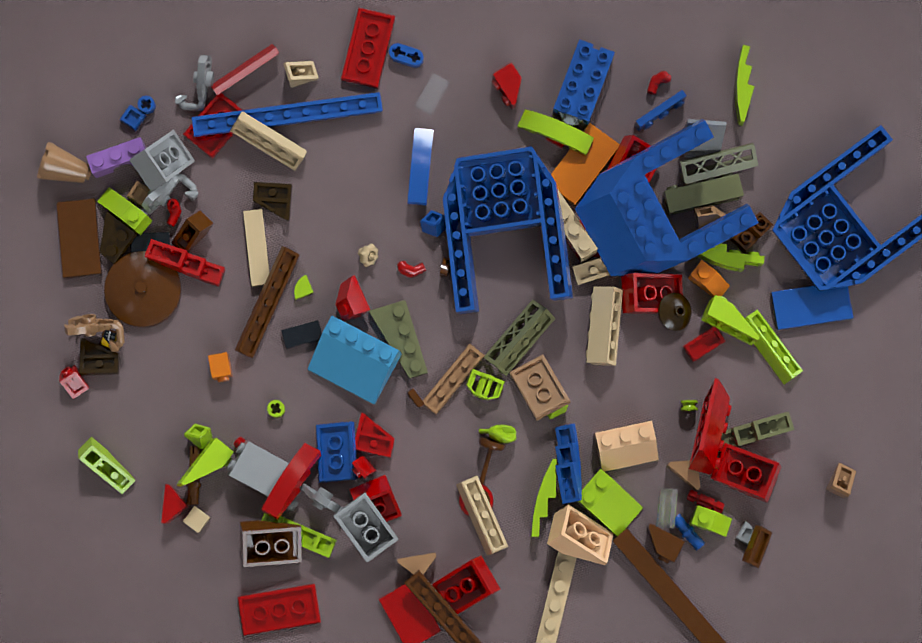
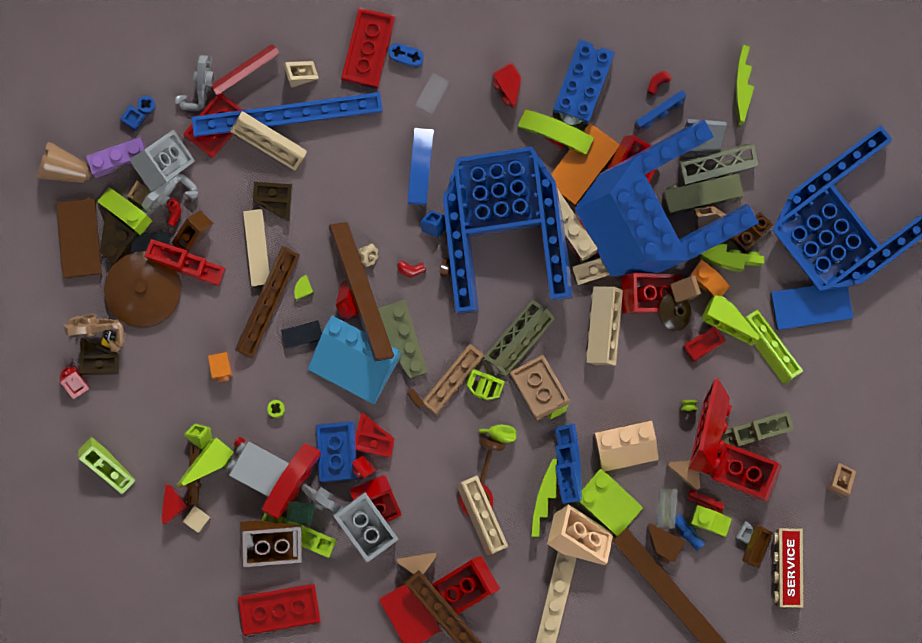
(300, 512): none -> clear green slope
(361, 291): none -> reddish brown tile
(685, 289): none -> medium nougat slope
(788, 567): none -> brick

